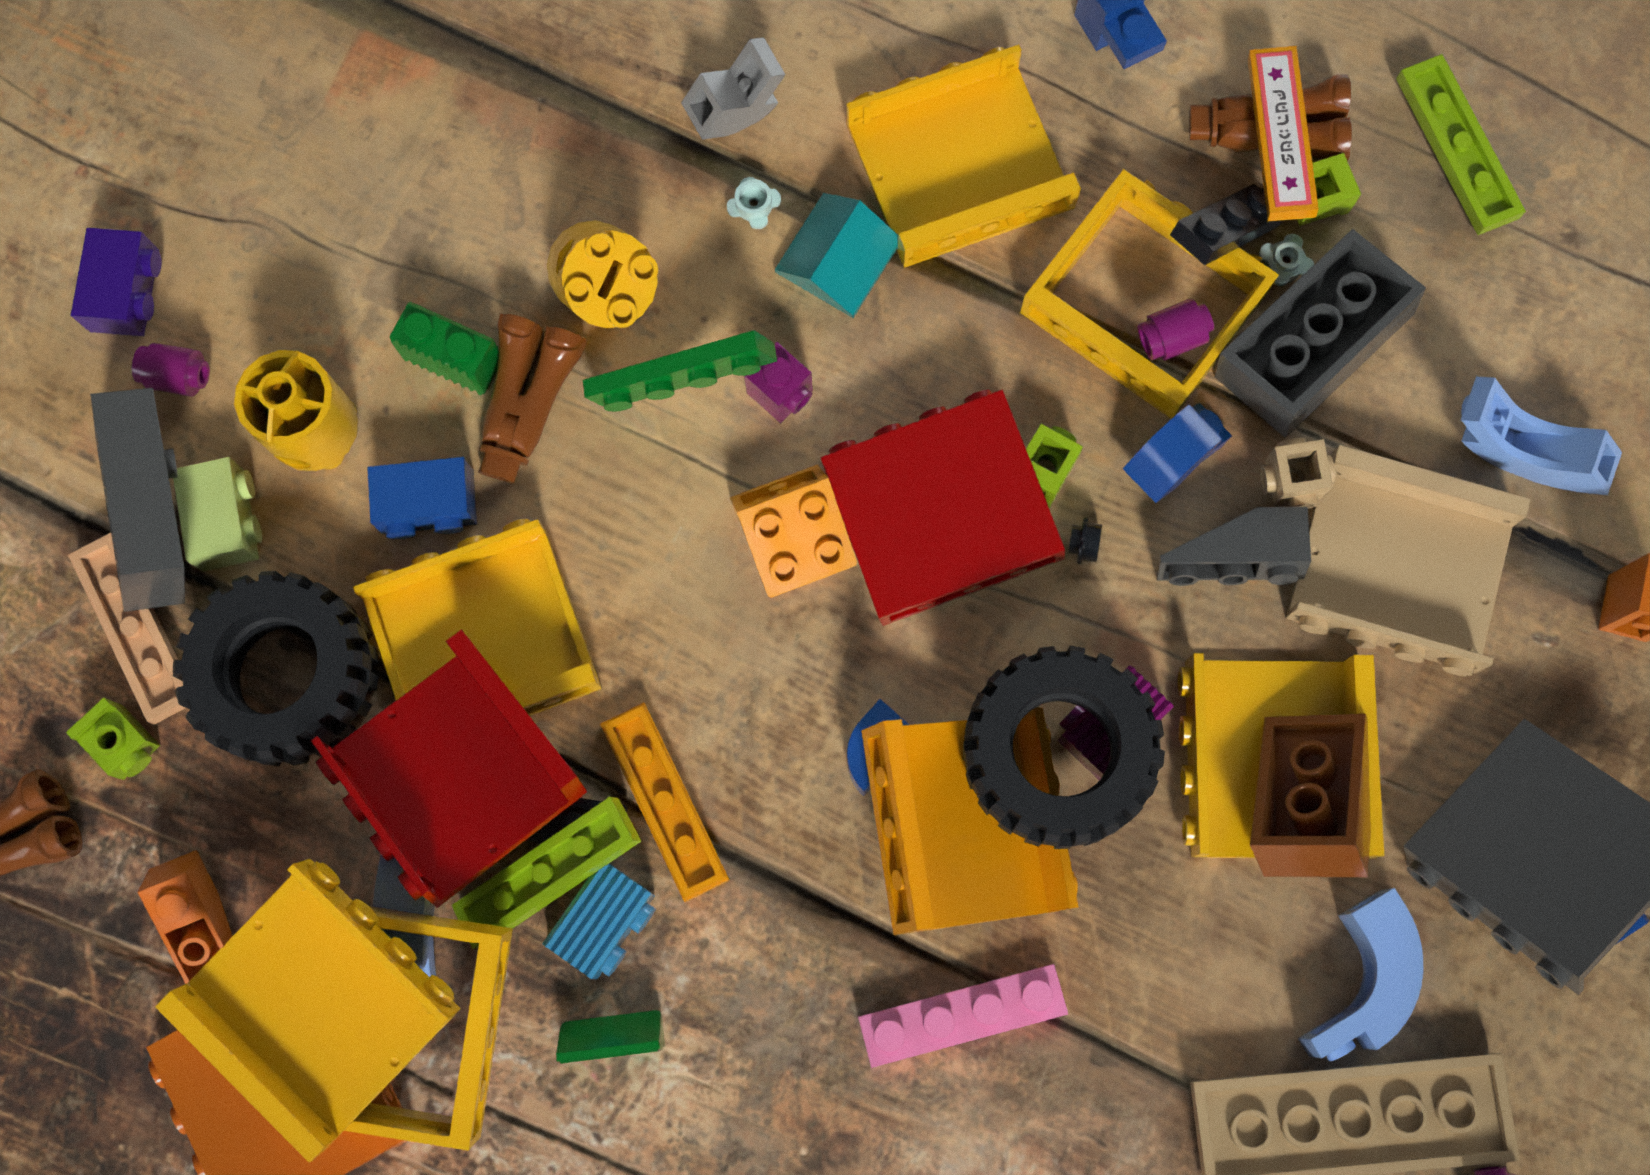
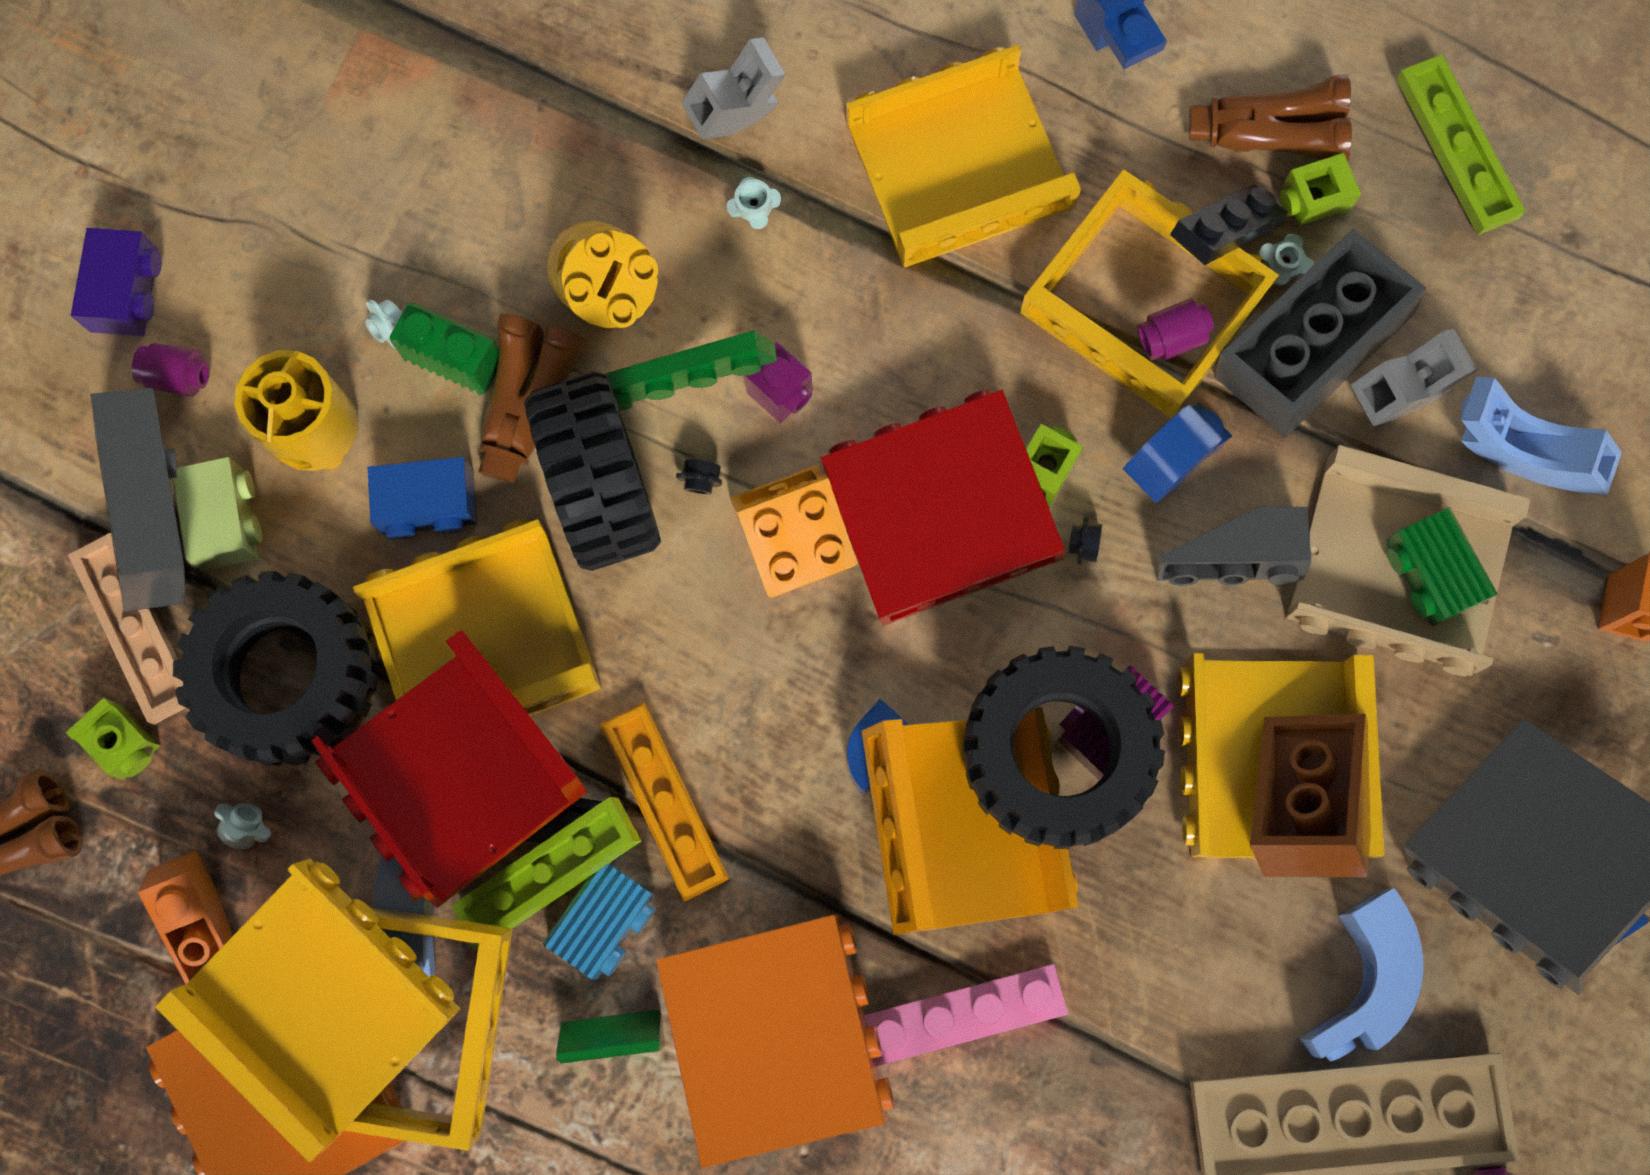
(241, 825): none -> light aqua plate
(382, 319): none -> light aqua plate
(591, 471): none -> black tyre
(699, 476): none -> black plate
(774, 1040): none -> orange panel
(839, 252): teal slope -> none
(1282, 134): tile -> none
(1305, 459): tan brick -> none
(1414, 379): none -> light grey brick
(1439, 567): none -> green brick

